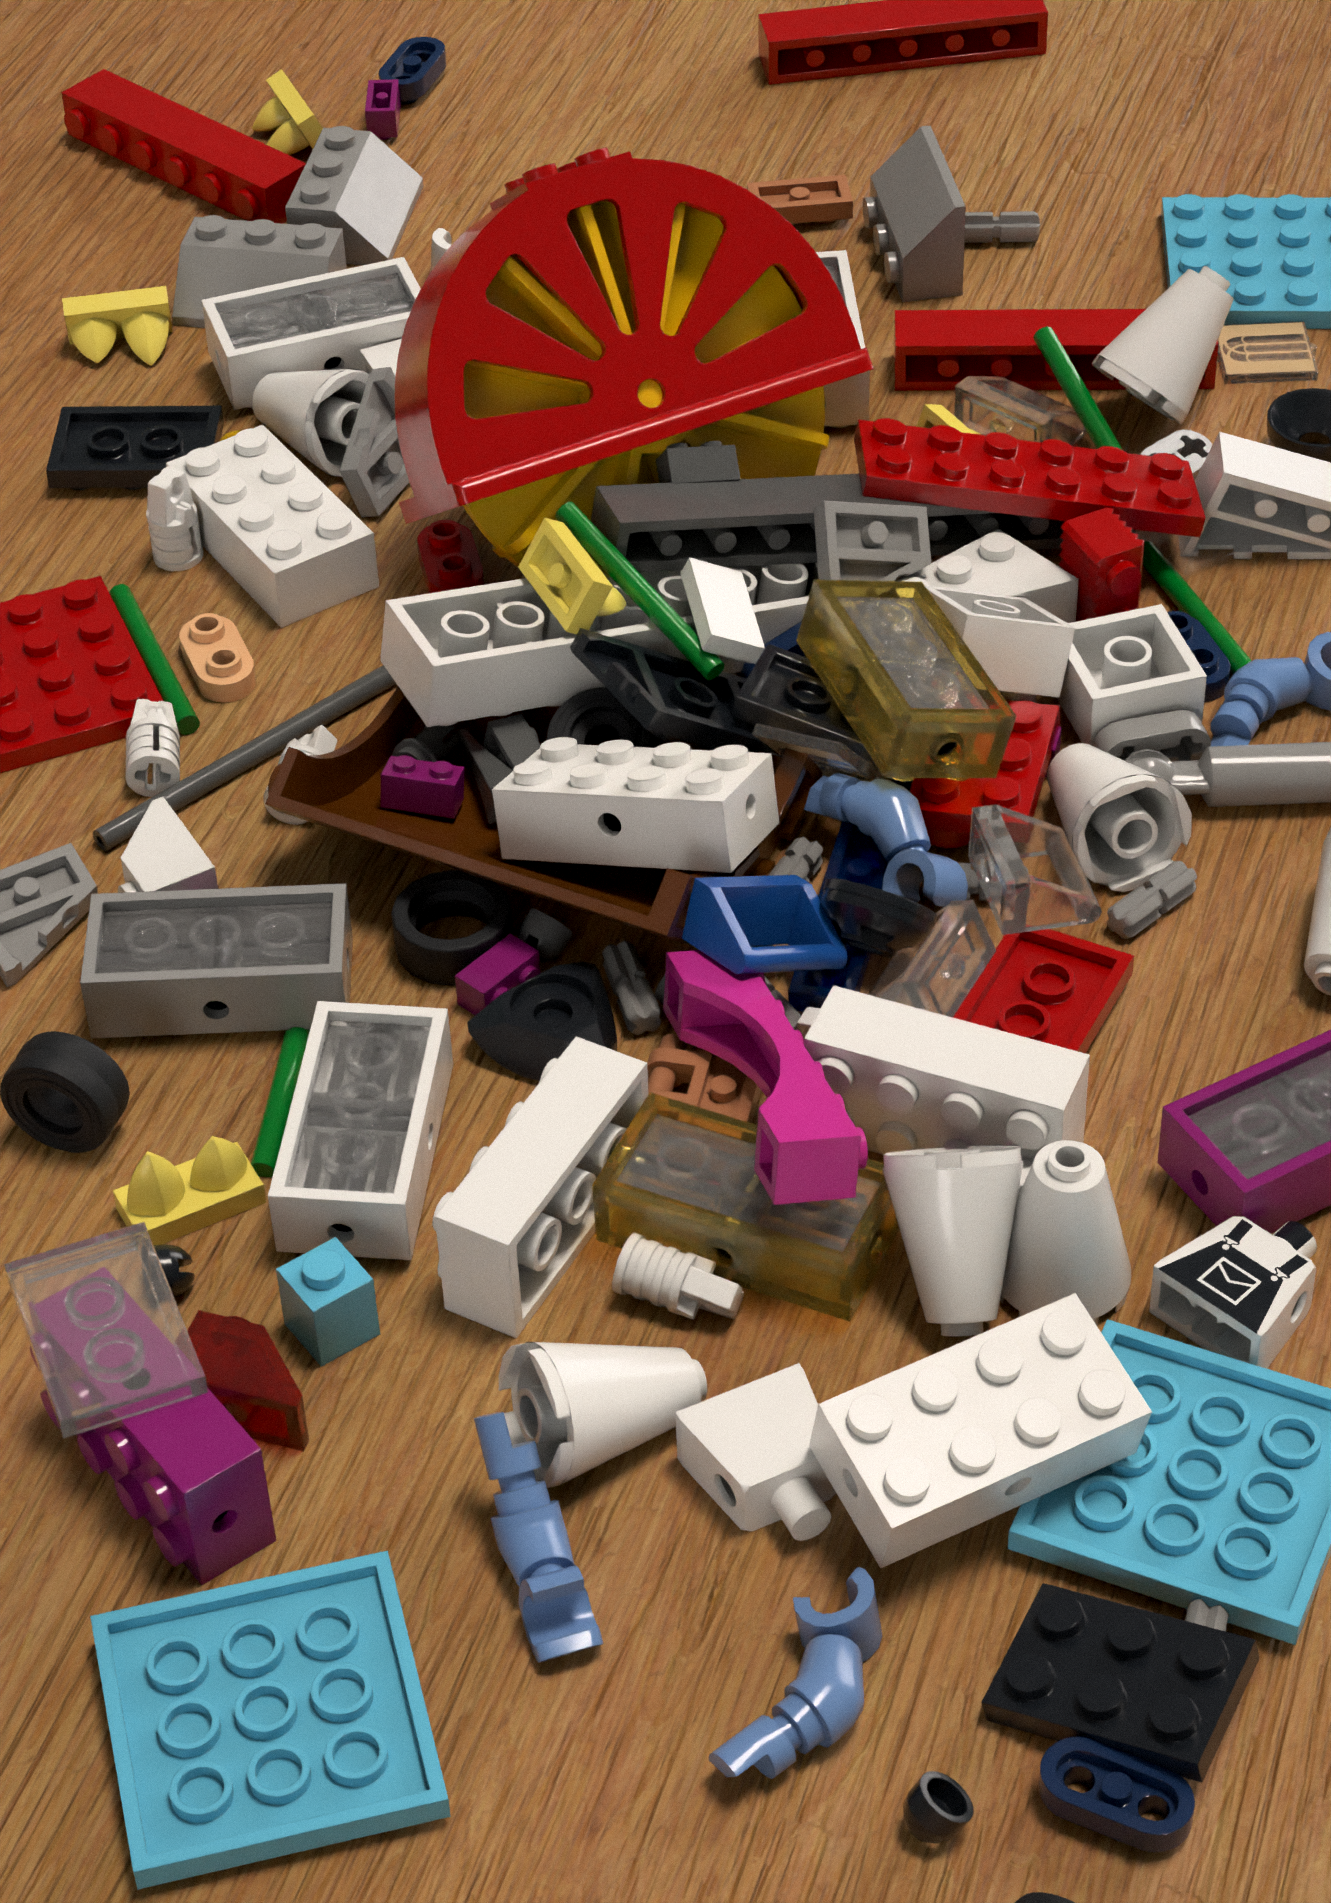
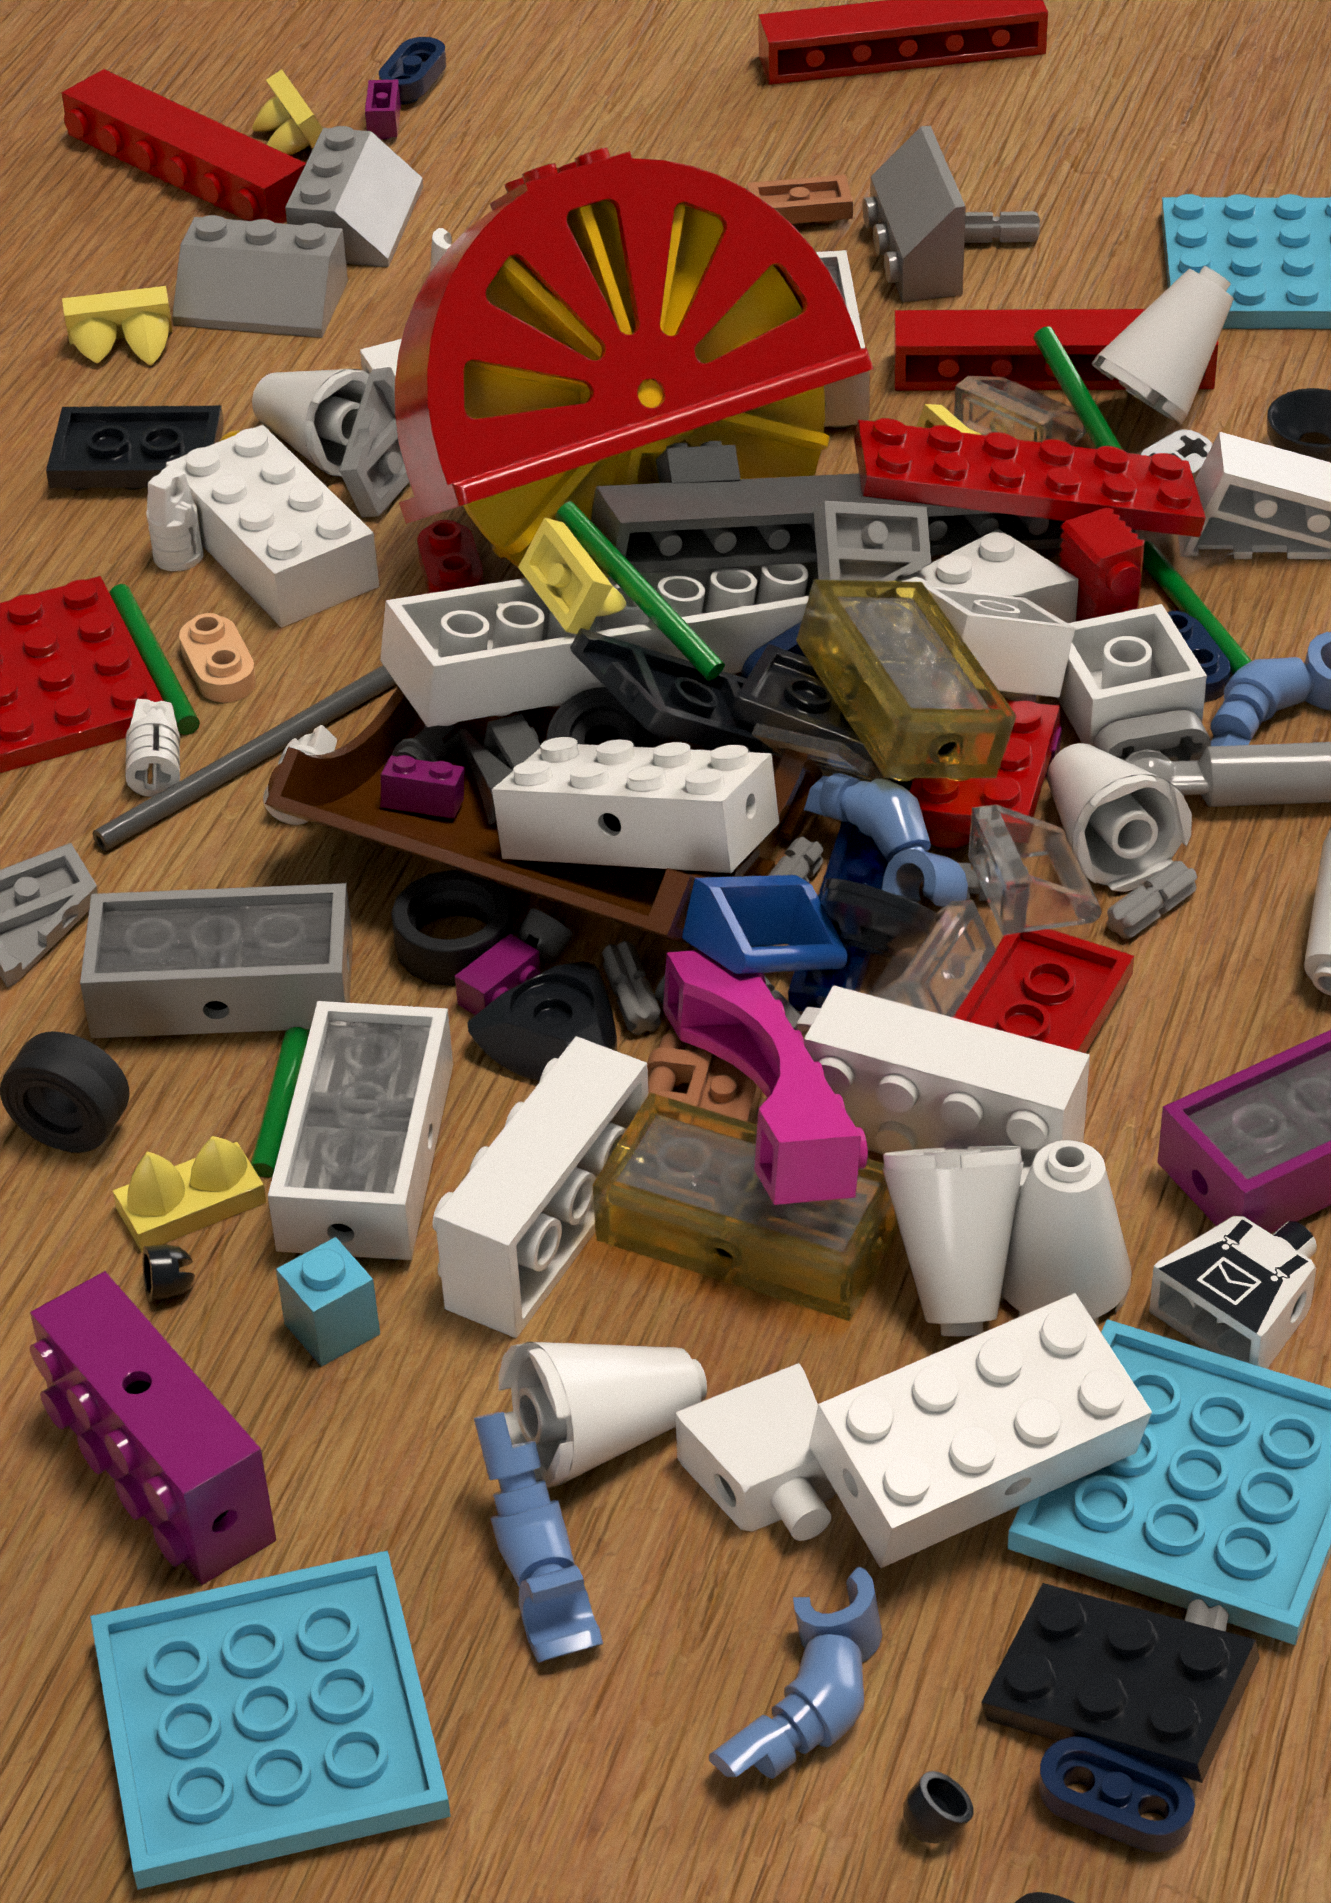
(105, 1329): clear tile -> none
(164, 855): white slope -> none
(250, 1378): clear red slope -> none
(306, 324): white brick -> none
(673, 1279): white hinge -> none
(722, 611): white tile -> none
(1266, 353): piece -> none

